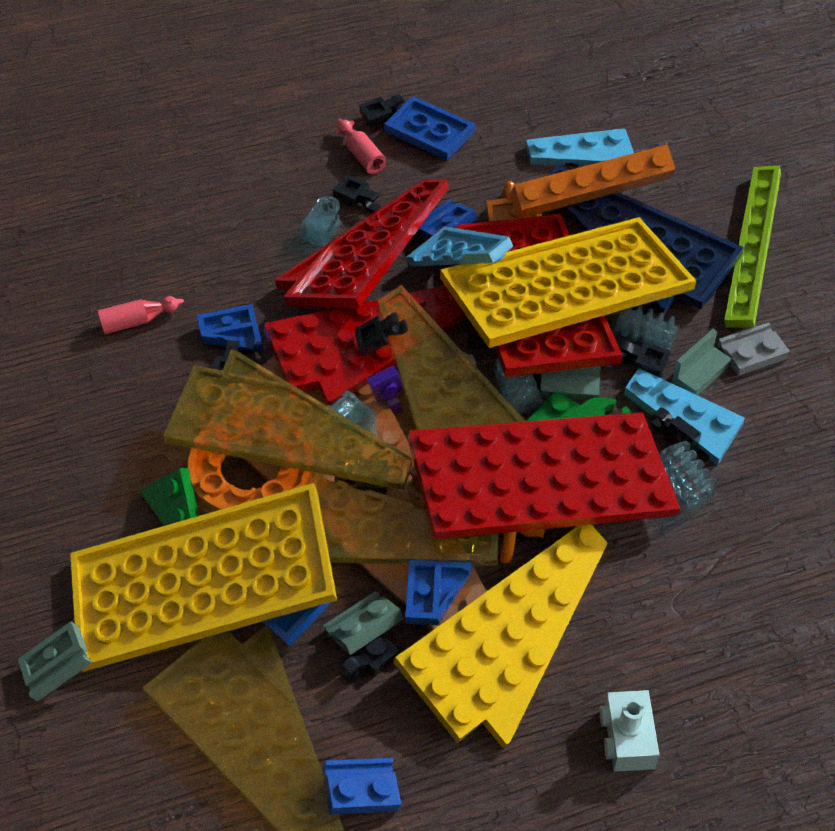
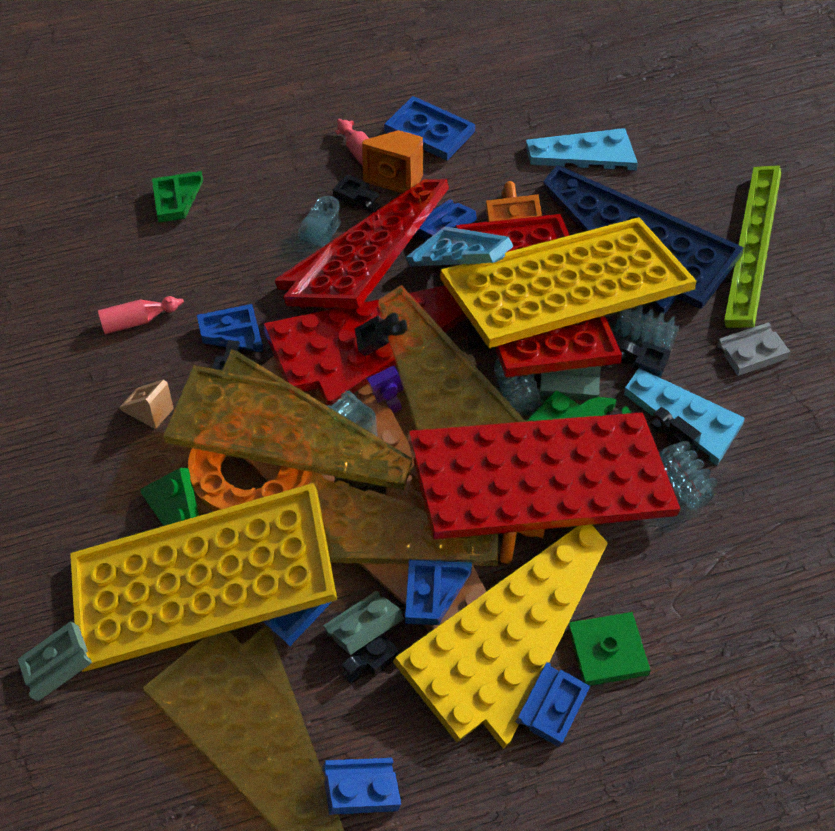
(149, 403): none -> light nougat slope
(175, 195): none -> green wing
(380, 111): black plate -> none
(393, 160): none -> orange slope
(553, 704): none -> blue plate
(592, 181): orange brick -> none
(608, 649): none -> green plate
(630, 731): light aqua brick -> none
(700, 365): sand green panel -> none

